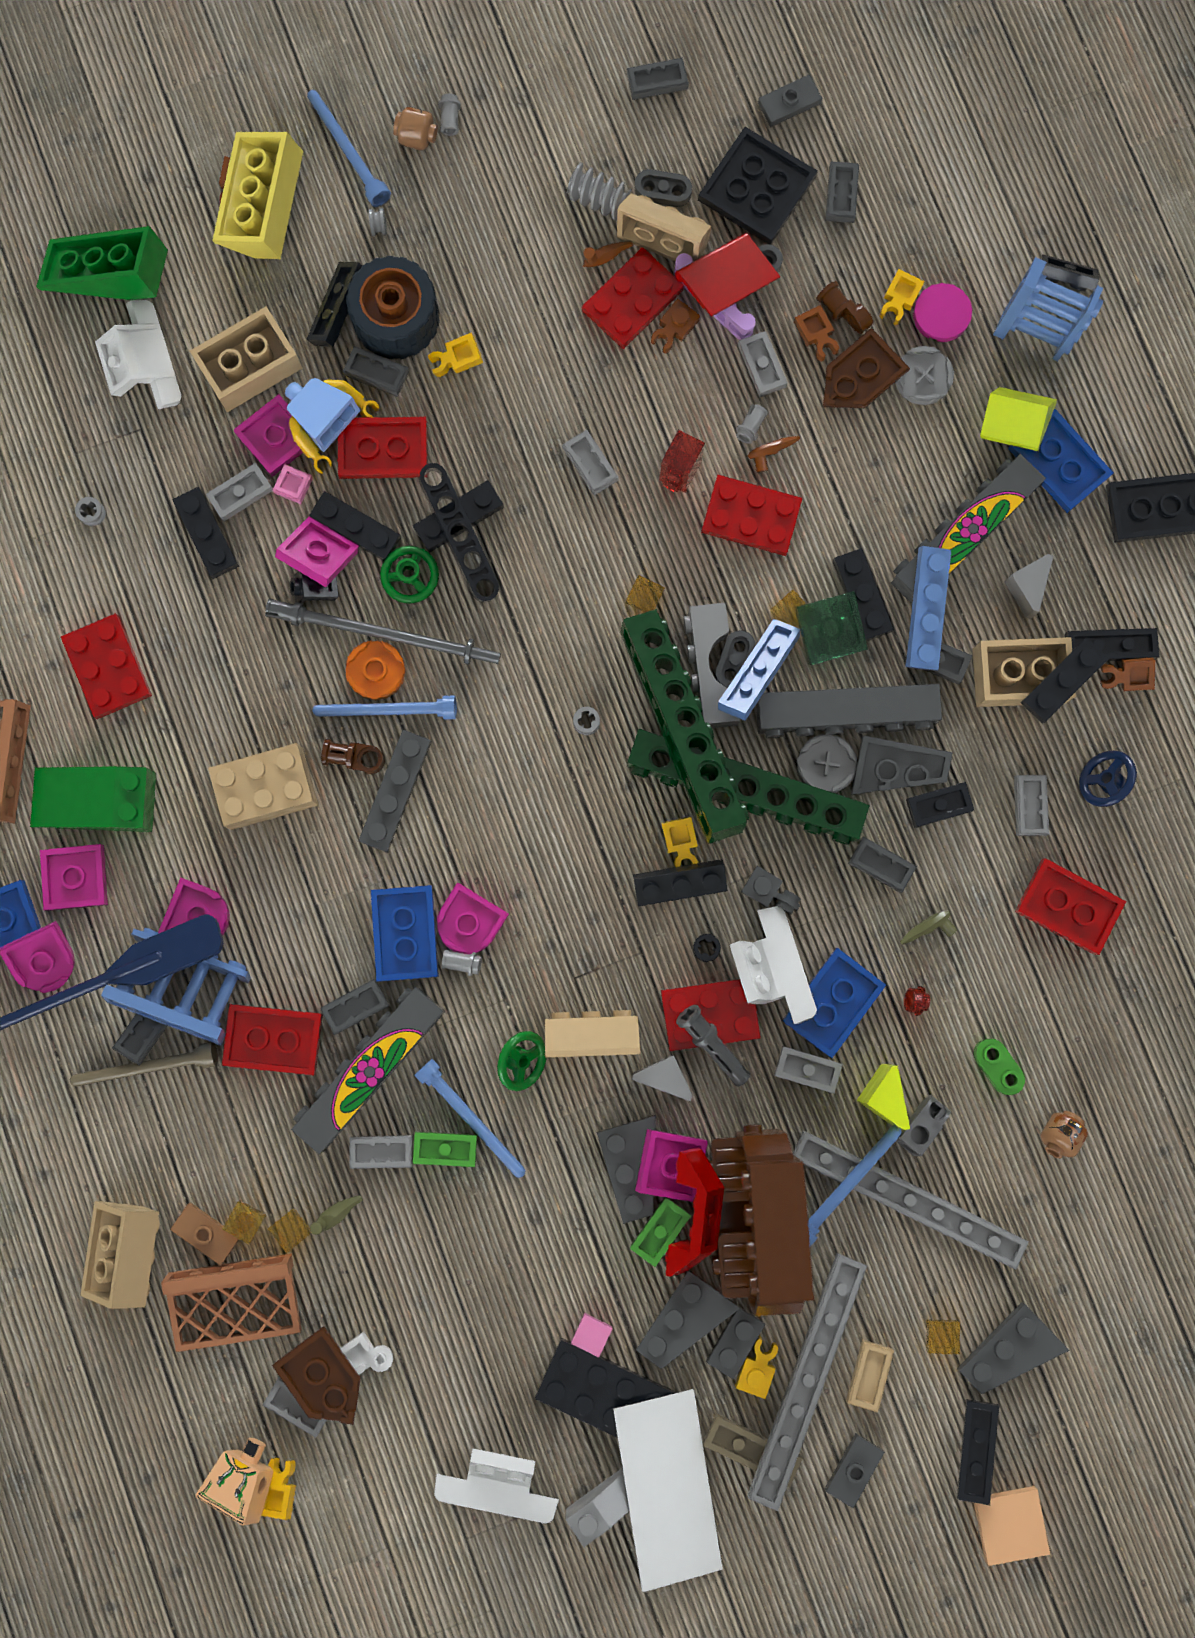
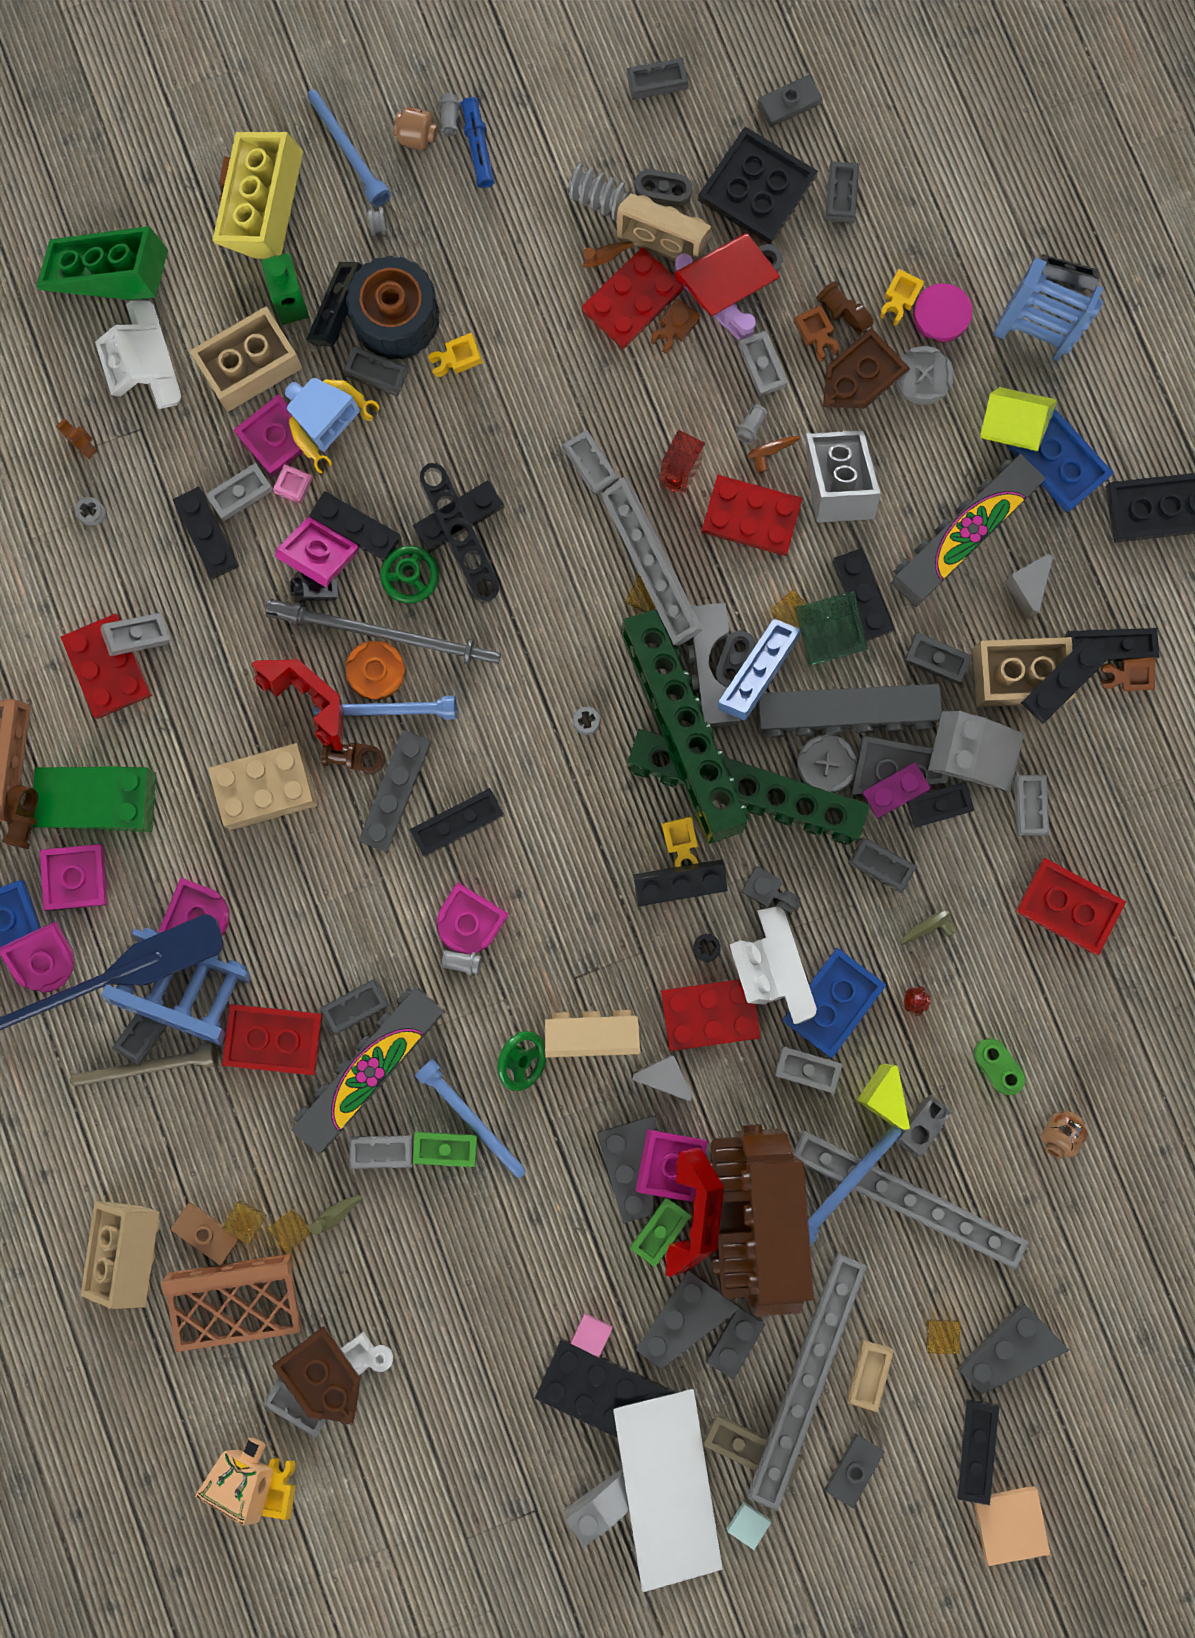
(21, 816): none -> reddish brown connector
(77, 437): none -> dark orange plate
(134, 634): none -> light grey plate
(280, 674): none -> red slope
(284, 283): none -> green torso
(383, 448): red plate -> none
(404, 933): blue plate -> none
(457, 822): none -> black plate
(472, 113): none -> blue pin
(497, 1486): white plate -> none
(651, 562): none -> light grey plate
(705, 1036): dark grey pin -> none
(748, 1525): none -> light aqua tile
(756, 1373): yellow plate -> none
(841, 476): none -> light grey slope
(896, 790): none -> magenta plate
(928, 608): medium blue plate -> none
(976, 749): none -> light grey slope
(1109, 780): dark blue piece -> none

